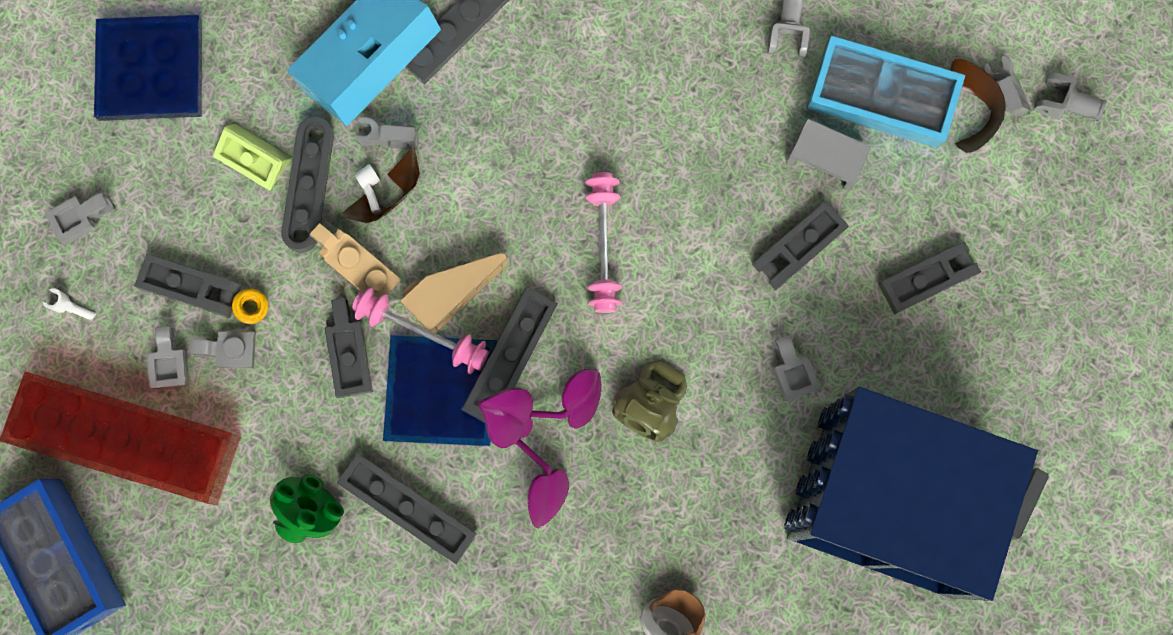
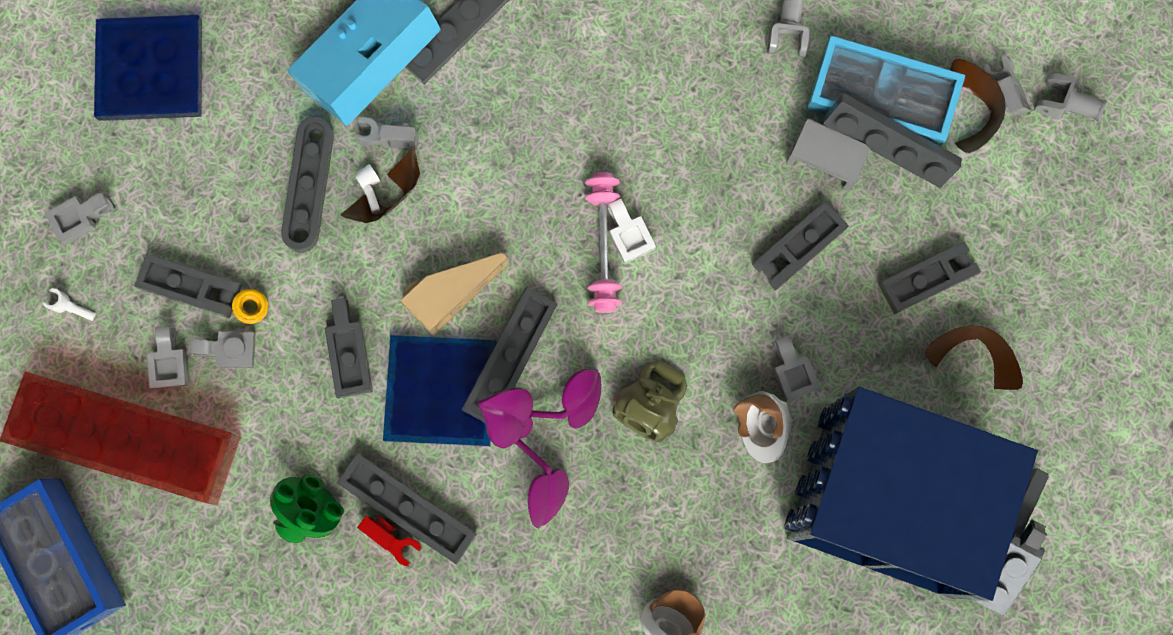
(251, 155): yellowish green slope -> none
(354, 261): tan hinge -> none
(377, 309): bright pink axle -> none
(381, 532): none -> red plate
(629, 236): none -> white plate
(764, 425): none -> white piece
(892, 140): none -> dark grey plate
(1006, 367): none -> reddish brown piece
(1020, 563): none -> hinge

